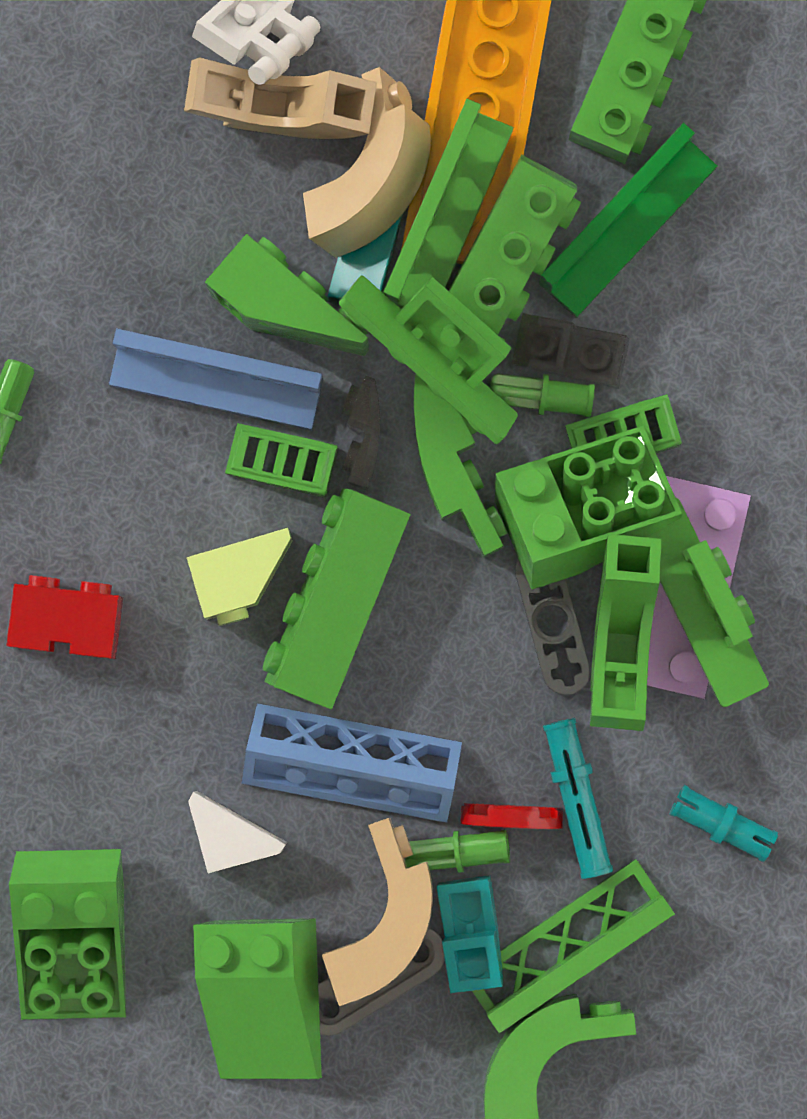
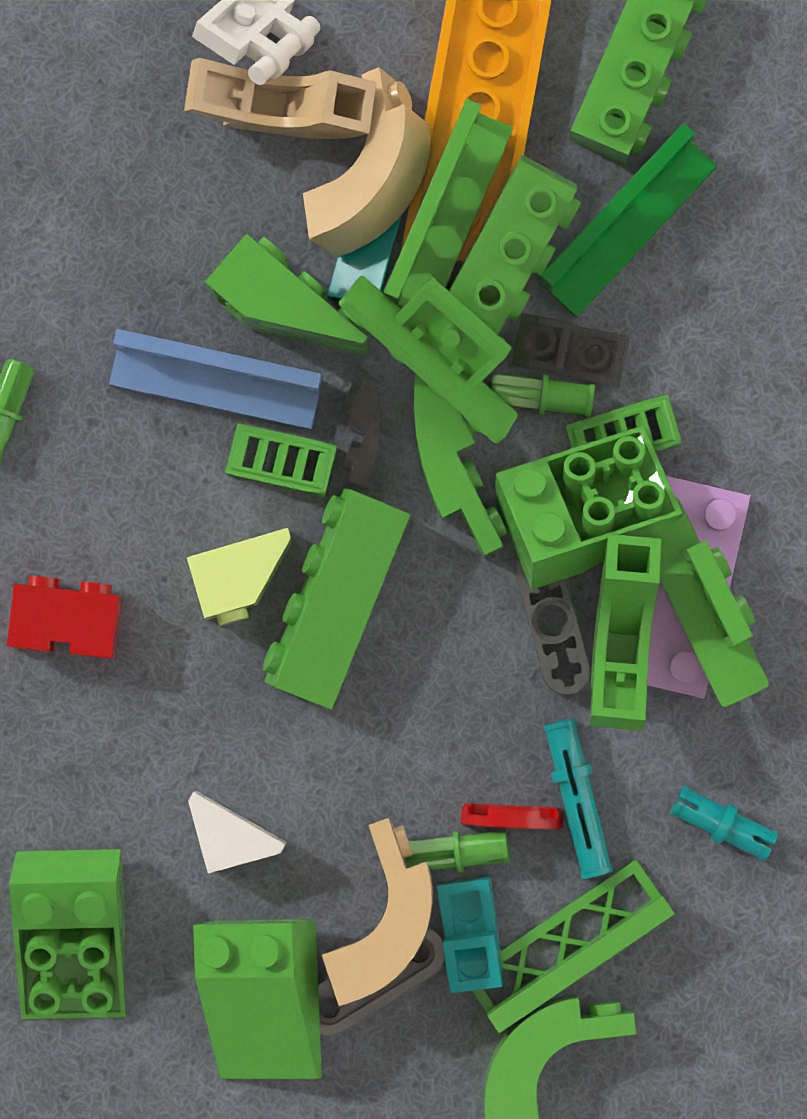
(350, 772): medium blue fence -> none

